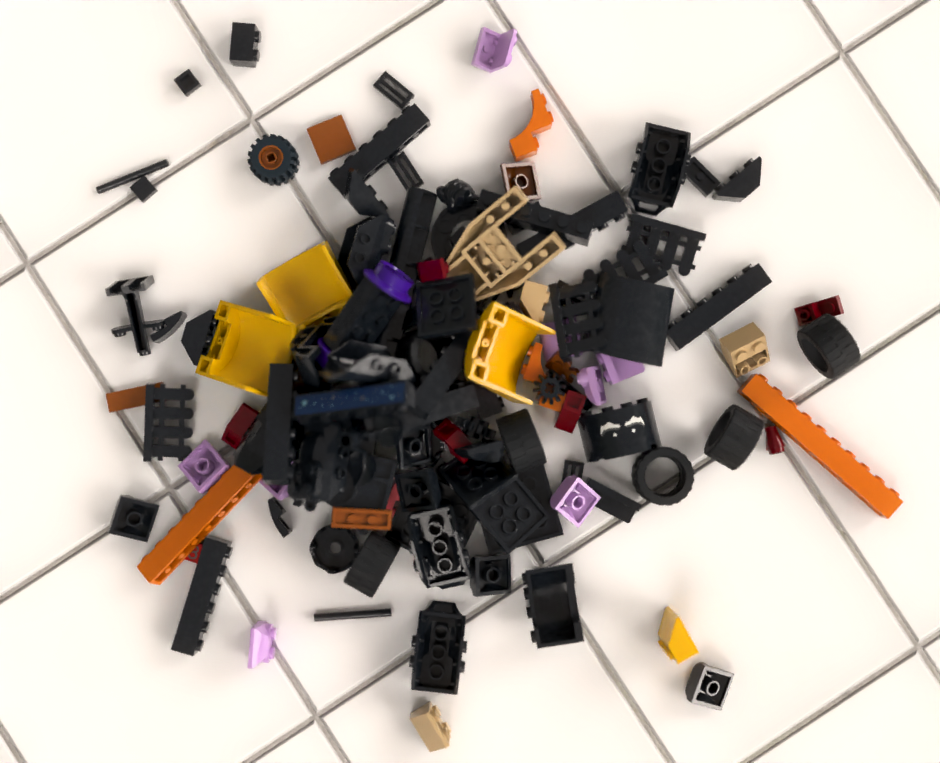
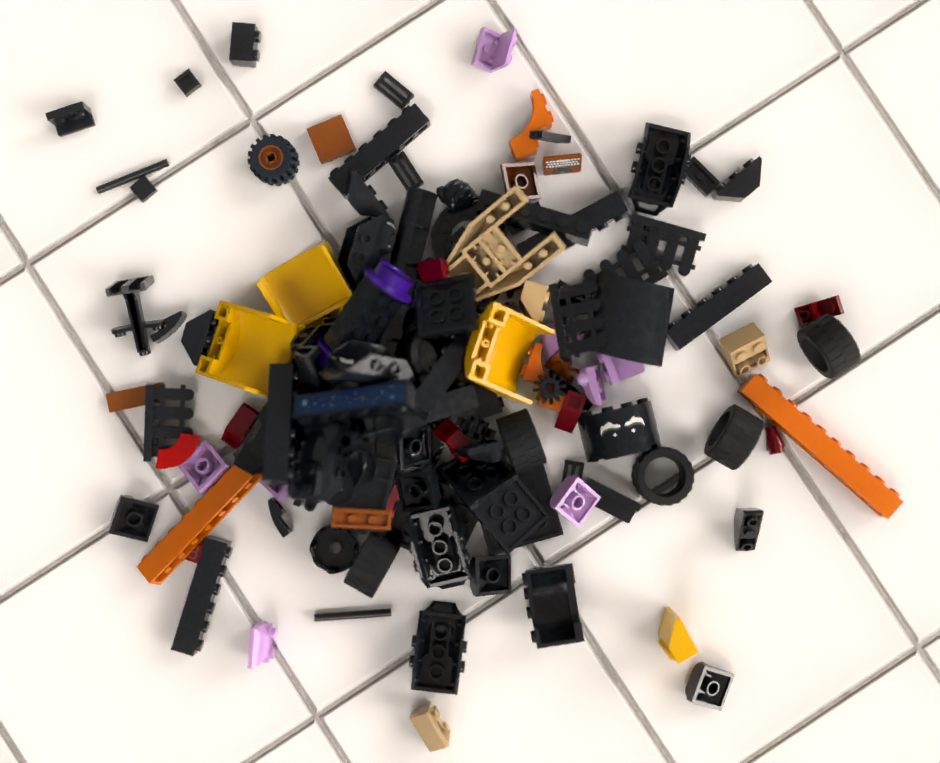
(71, 118): none -> black bracket
(179, 452): none -> red tile
(550, 137): none -> black tile
(562, 164): none -> slope
(747, 527): none -> black slope

